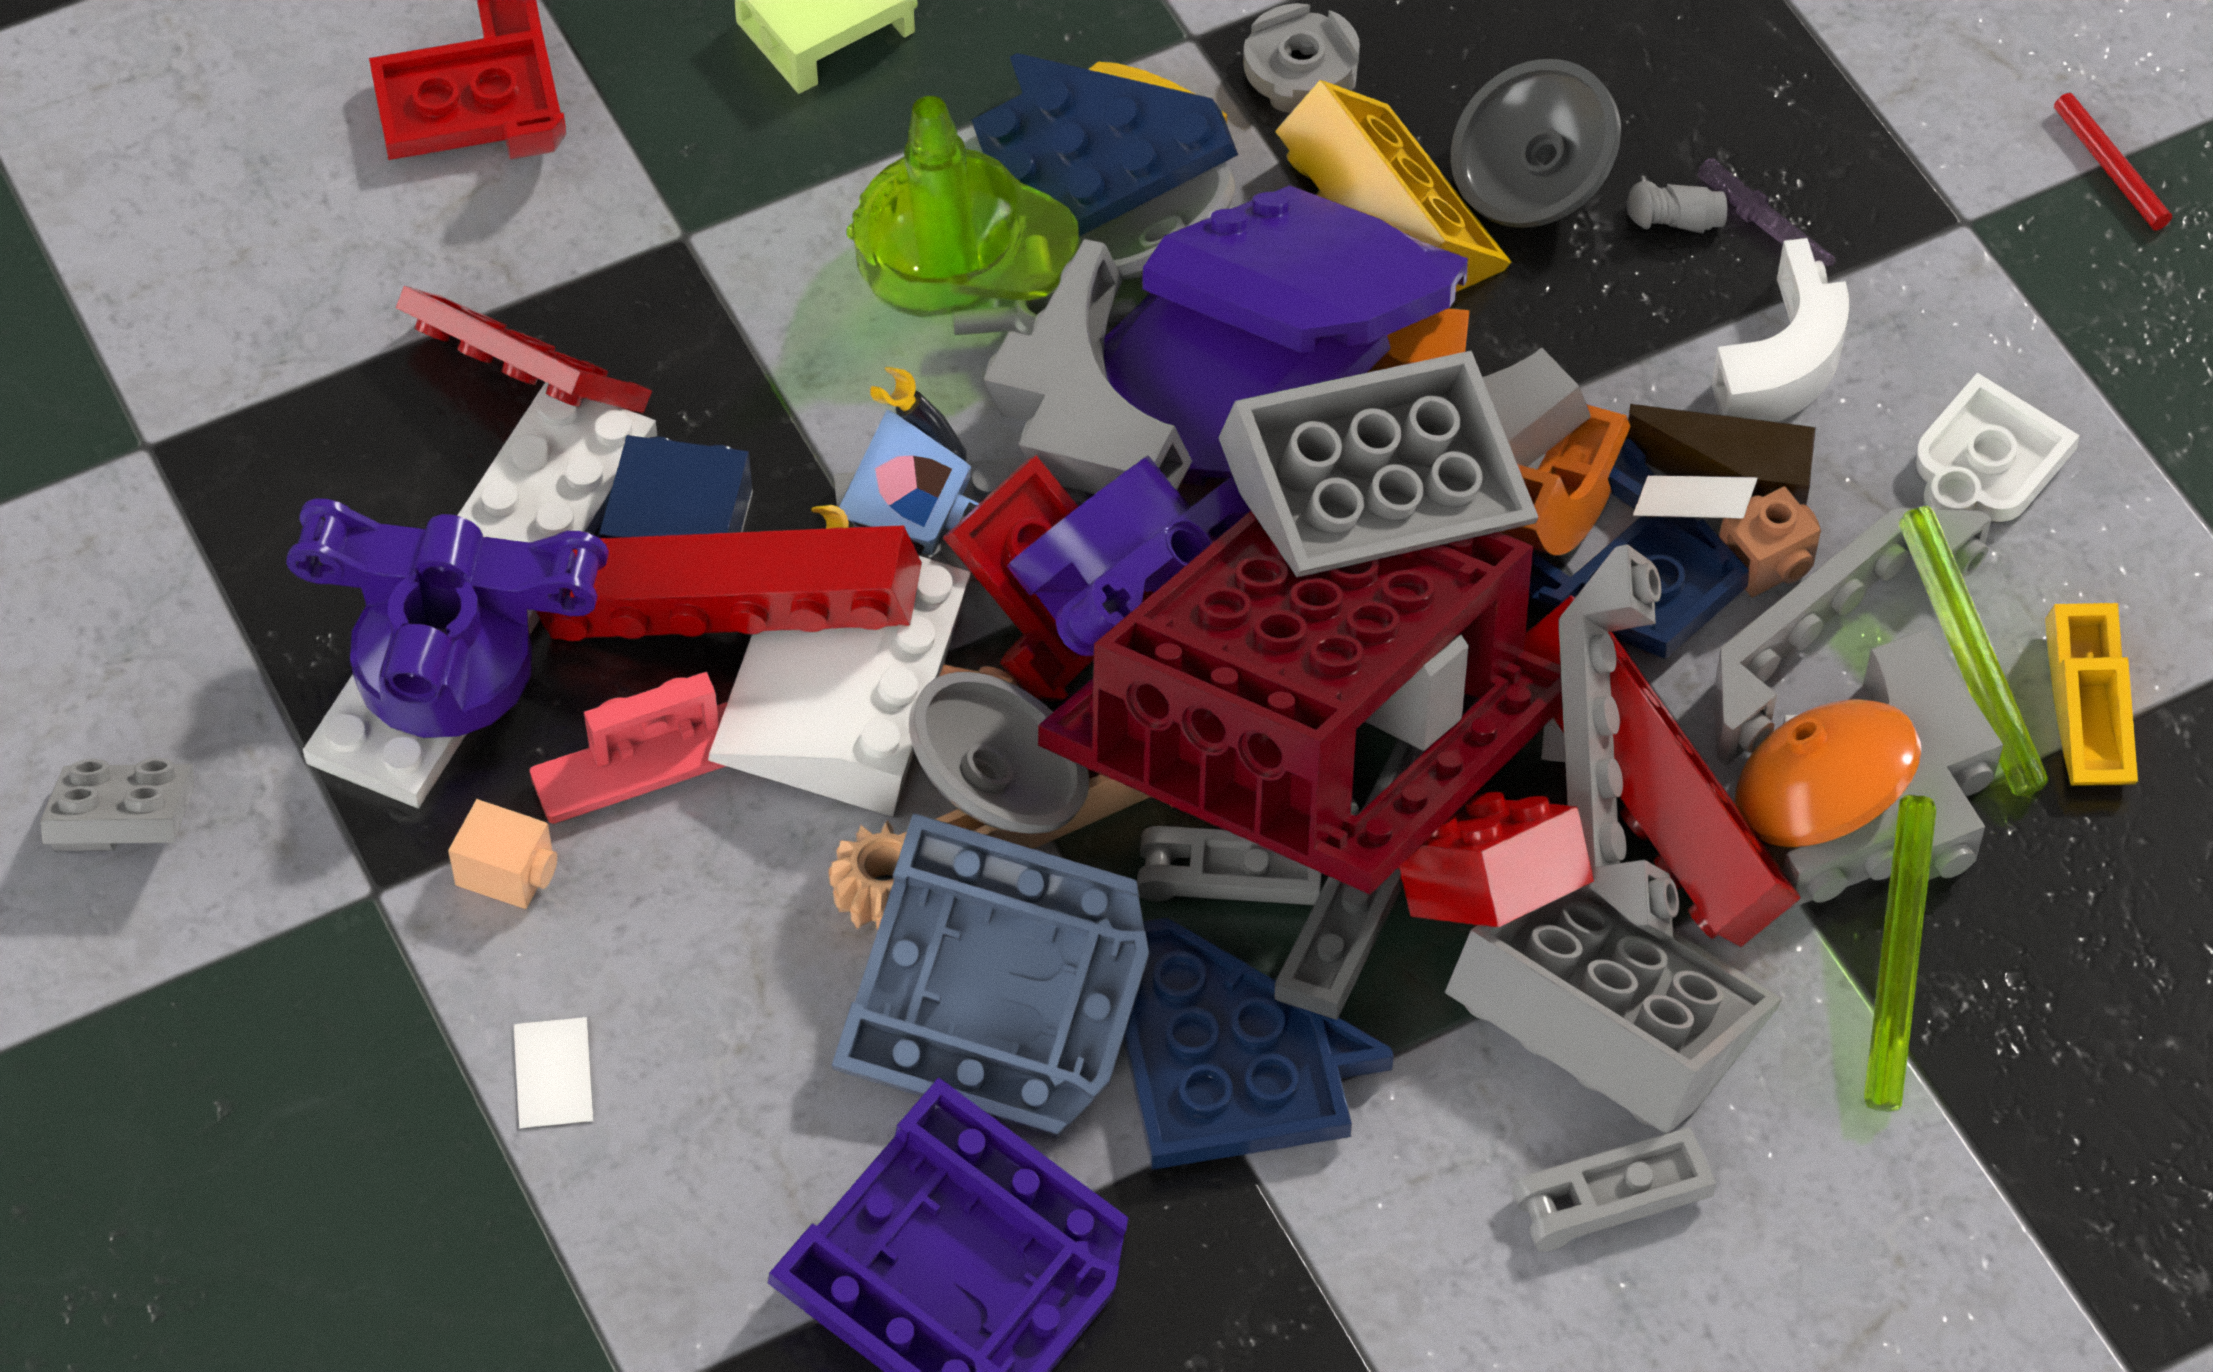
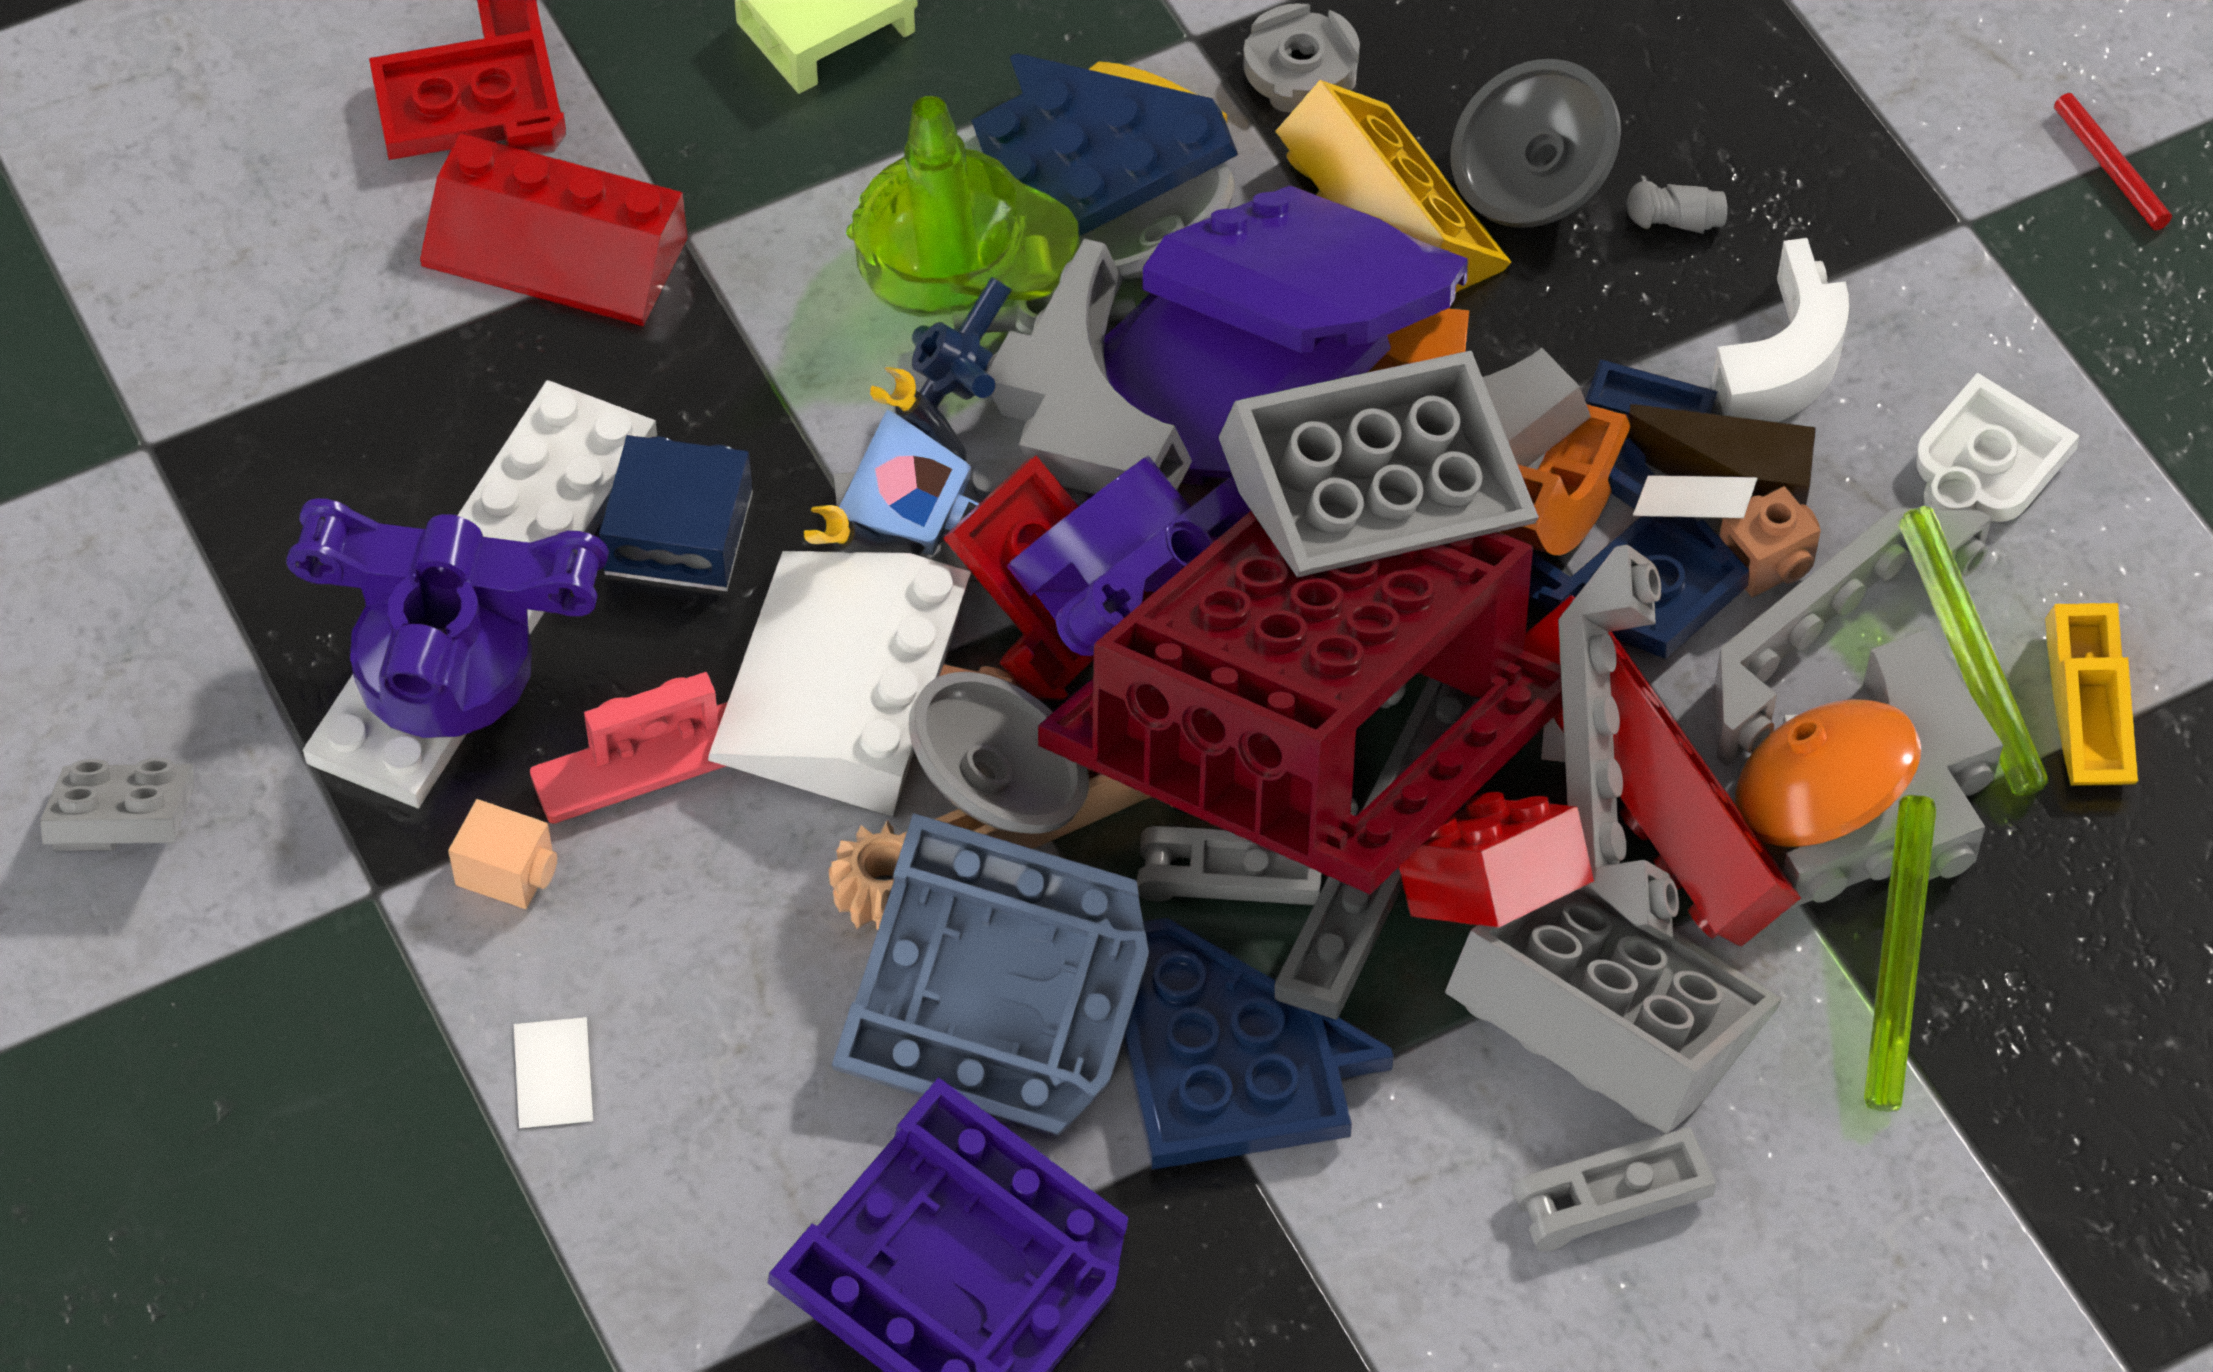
(523, 355): wing -> none
(553, 229): none -> red slope
(749, 583): red brick -> none
(955, 358): none -> dark blue bar
(1429, 700): light grey slope -> none
(1619, 386): none -> dark blue tile
(1755, 208): clear purple piece -> none

